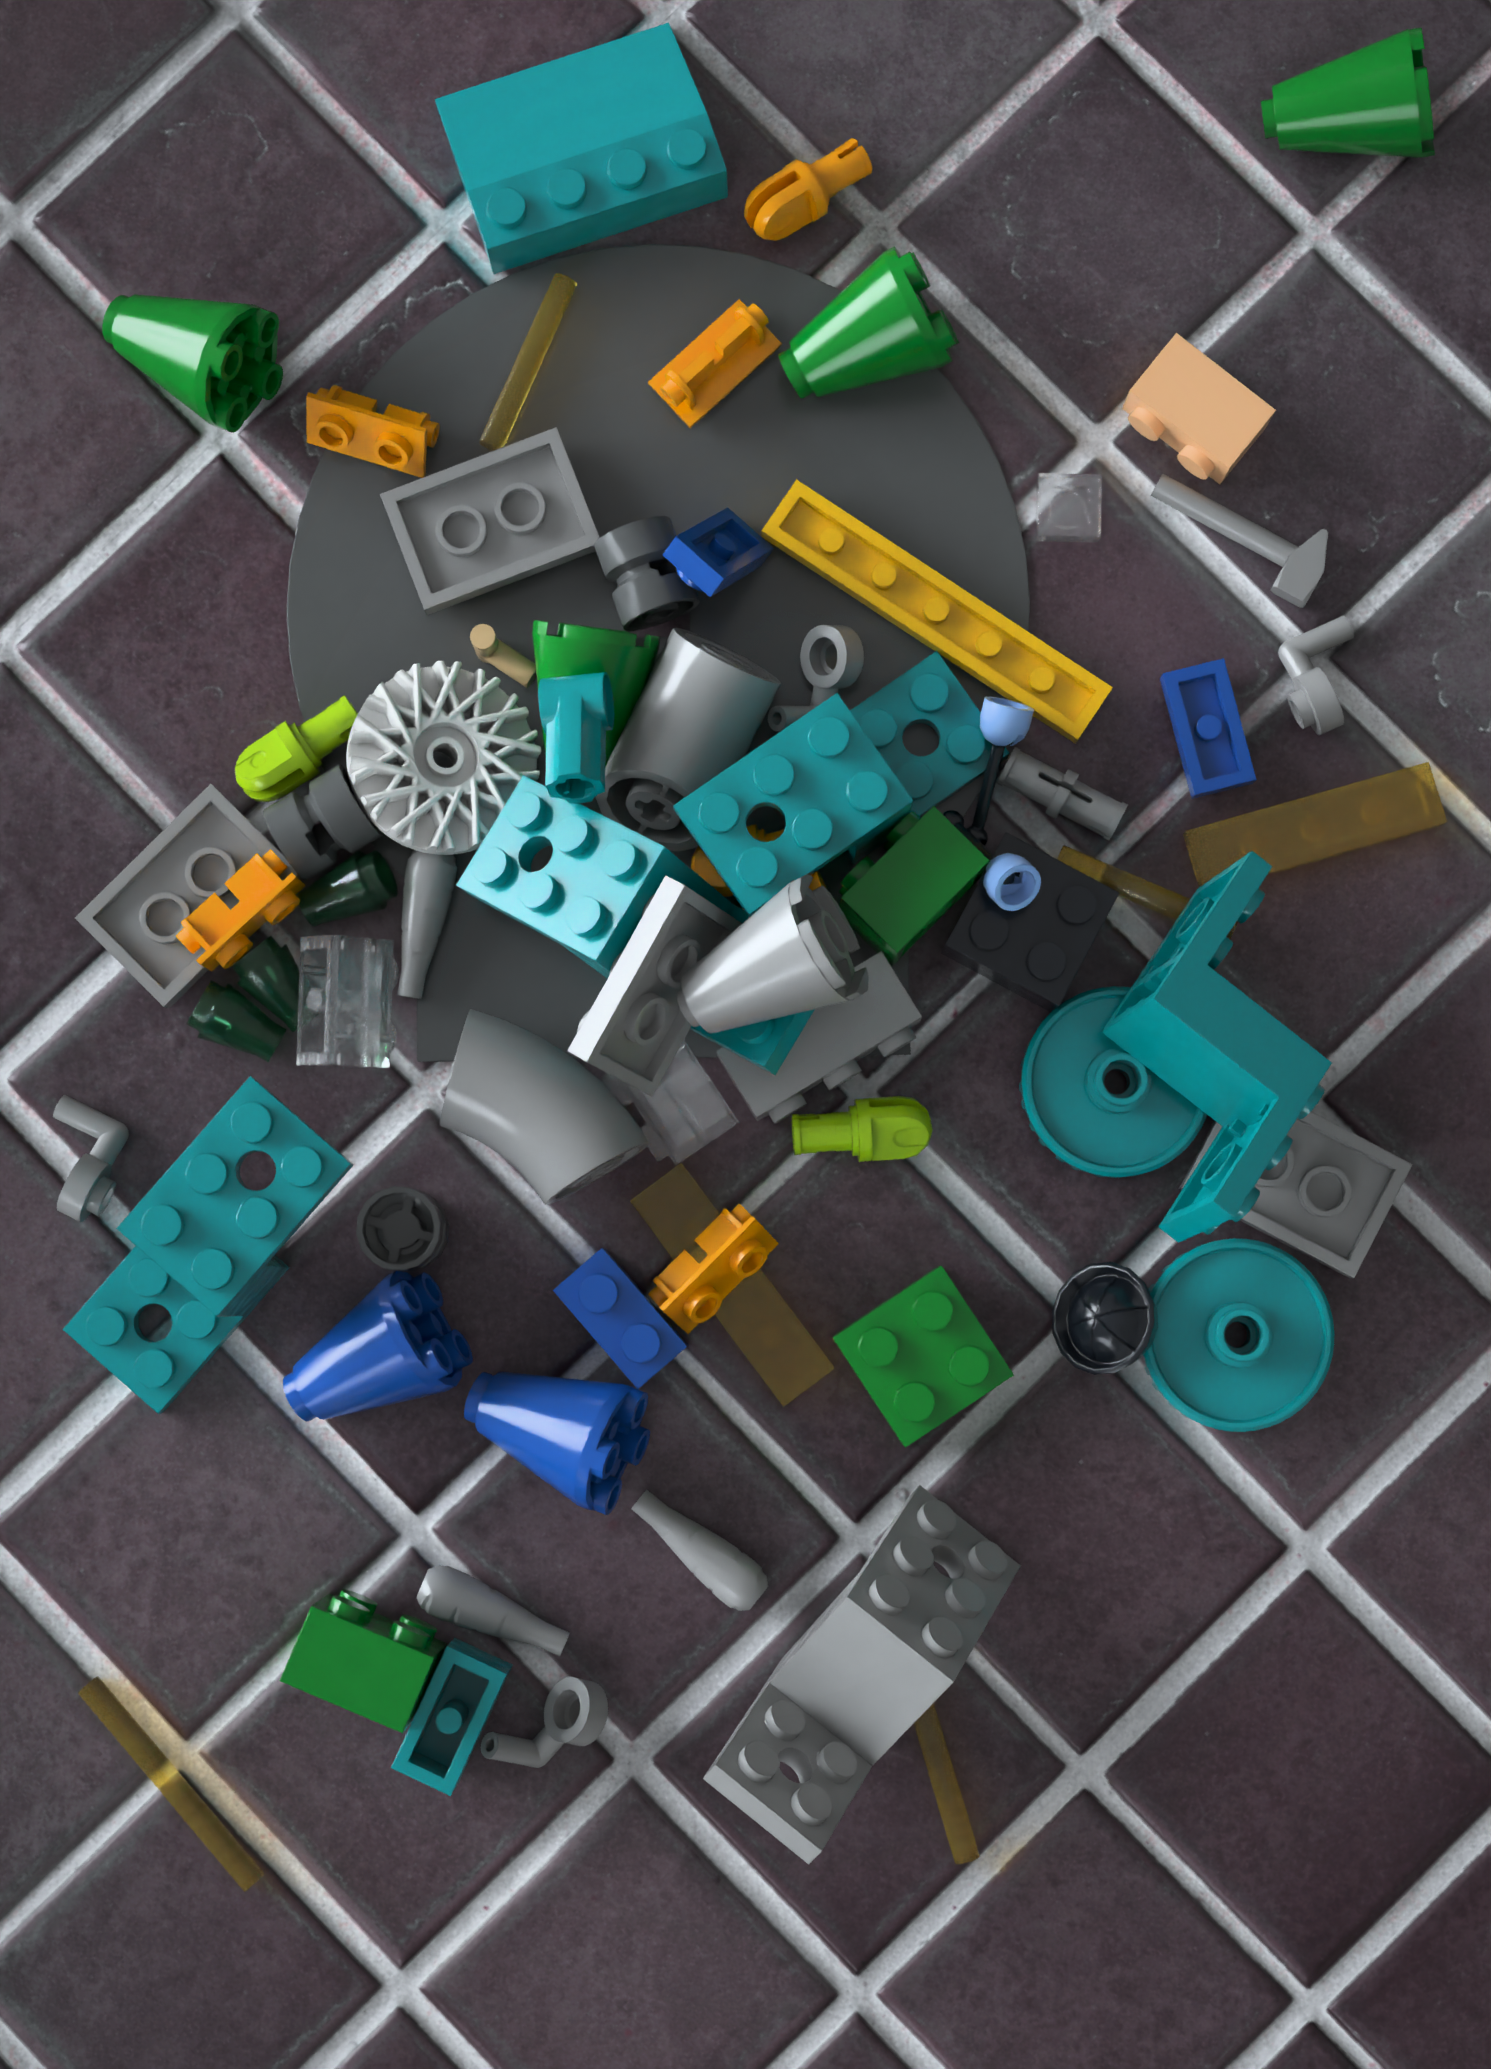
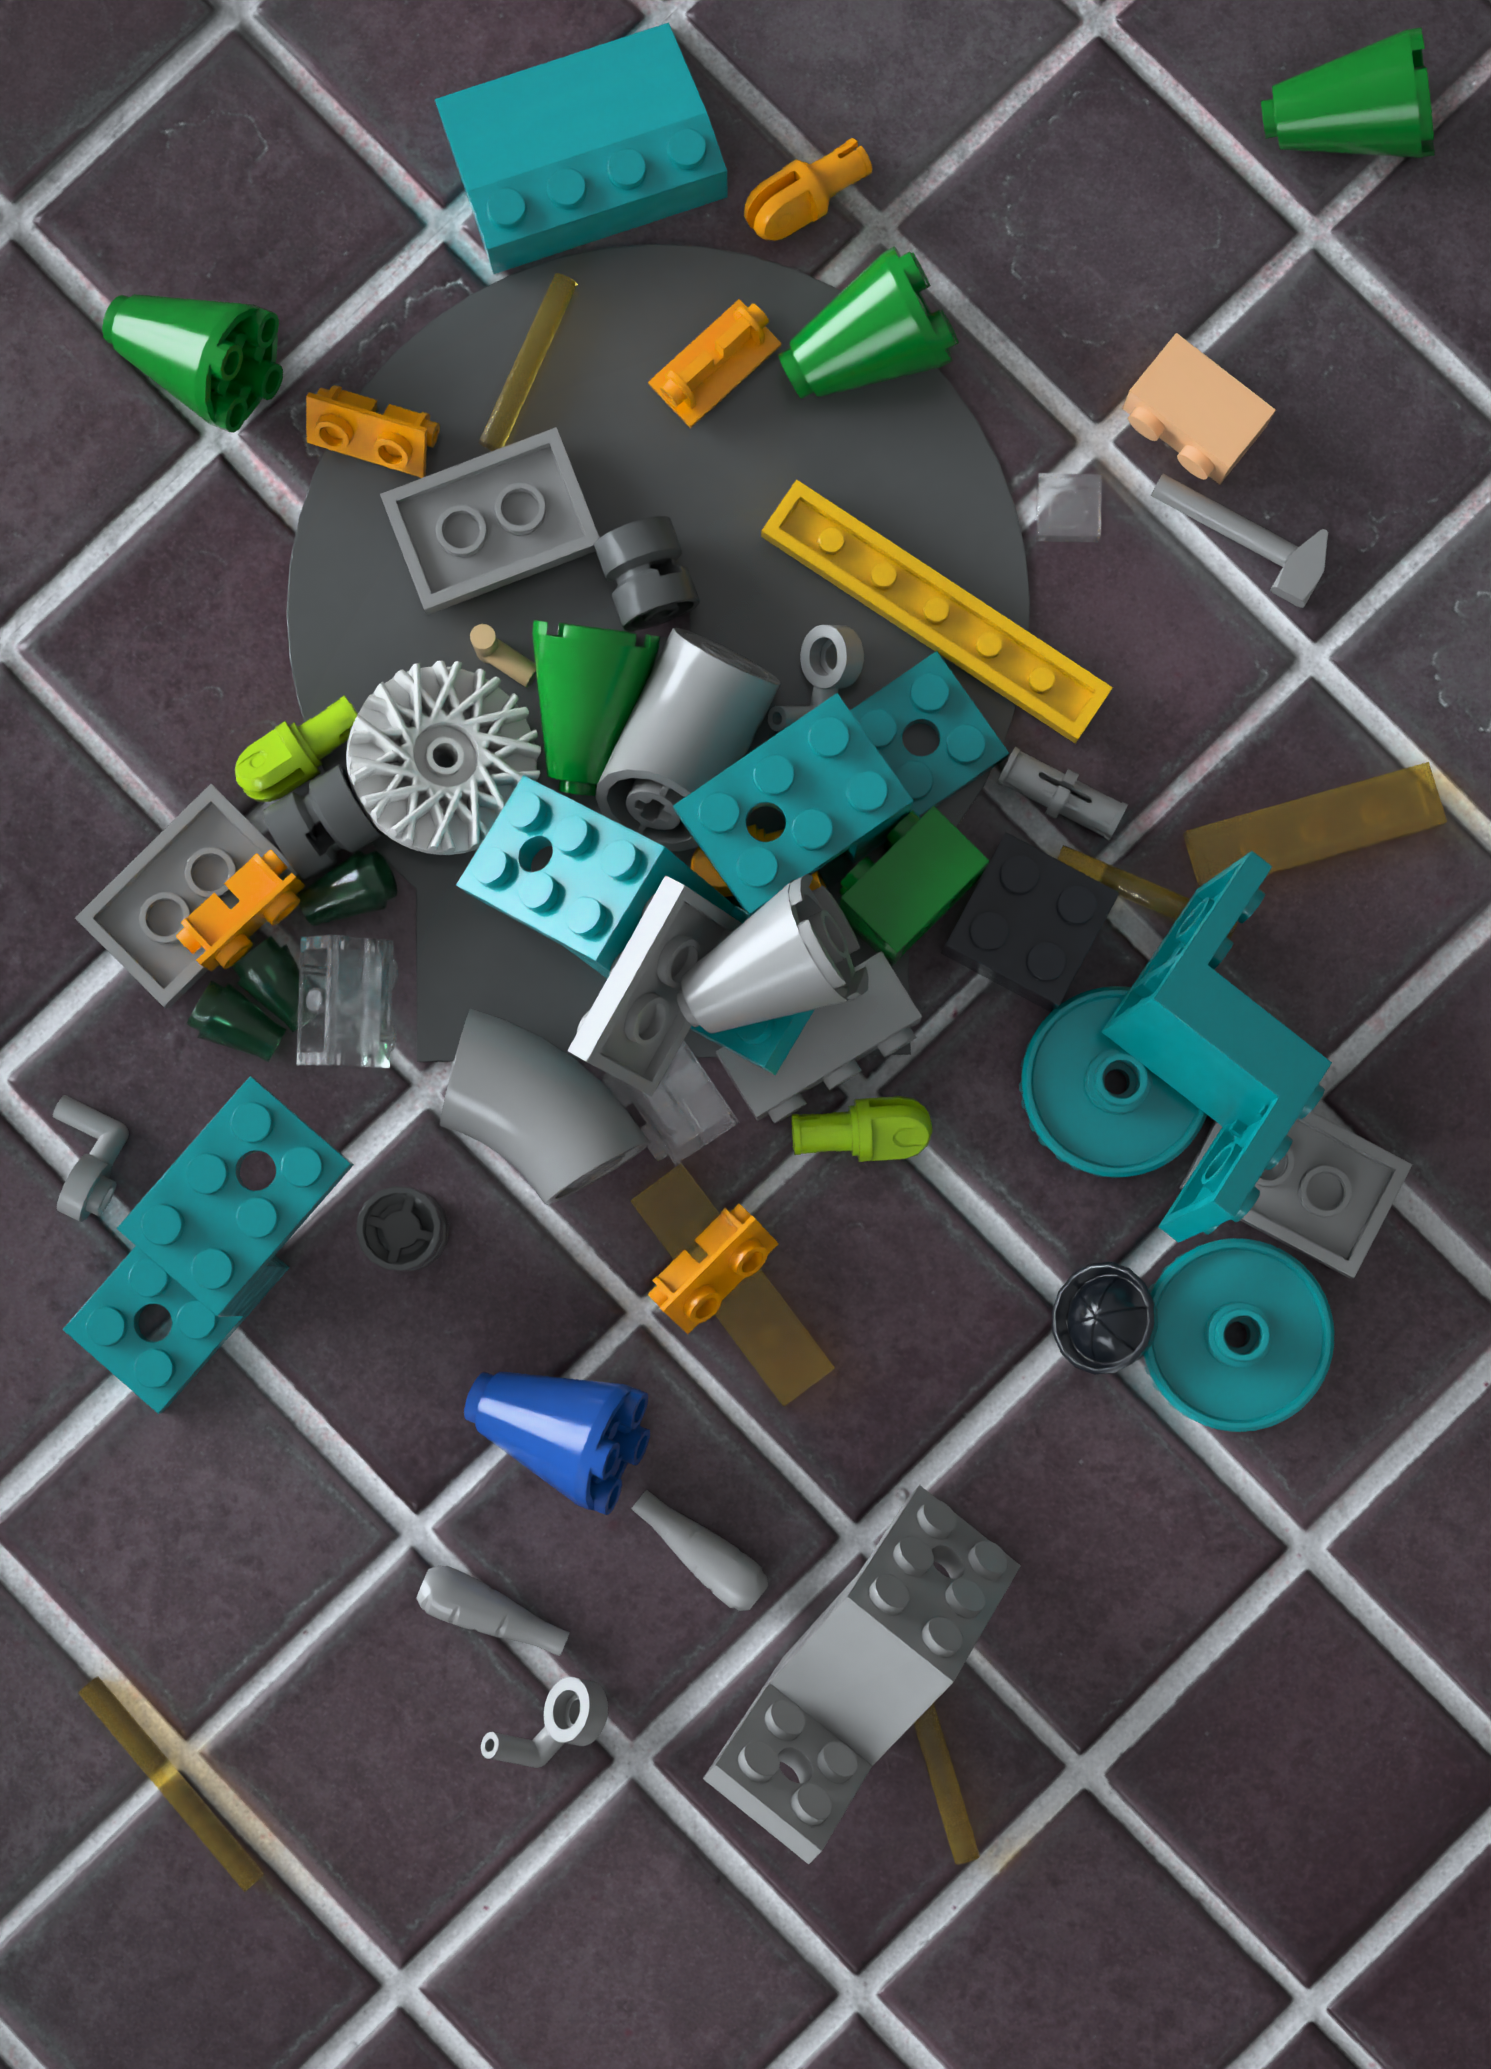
(364, 1659): green brick -> none
(380, 1353): blue cone -> none
(425, 904): light grey piece -> none
(451, 1716): teal brick -> none
(575, 722): teal piece -> none
(620, 1317): blue brick -> none
(717, 552): blue plate -> none
(922, 1356): green brick -> none
(1000, 880): light blue hinge -> none
(1003, 725): light blue hinge -> none
(1207, 728): blue plate -> none
(1314, 697): light grey plate -> none

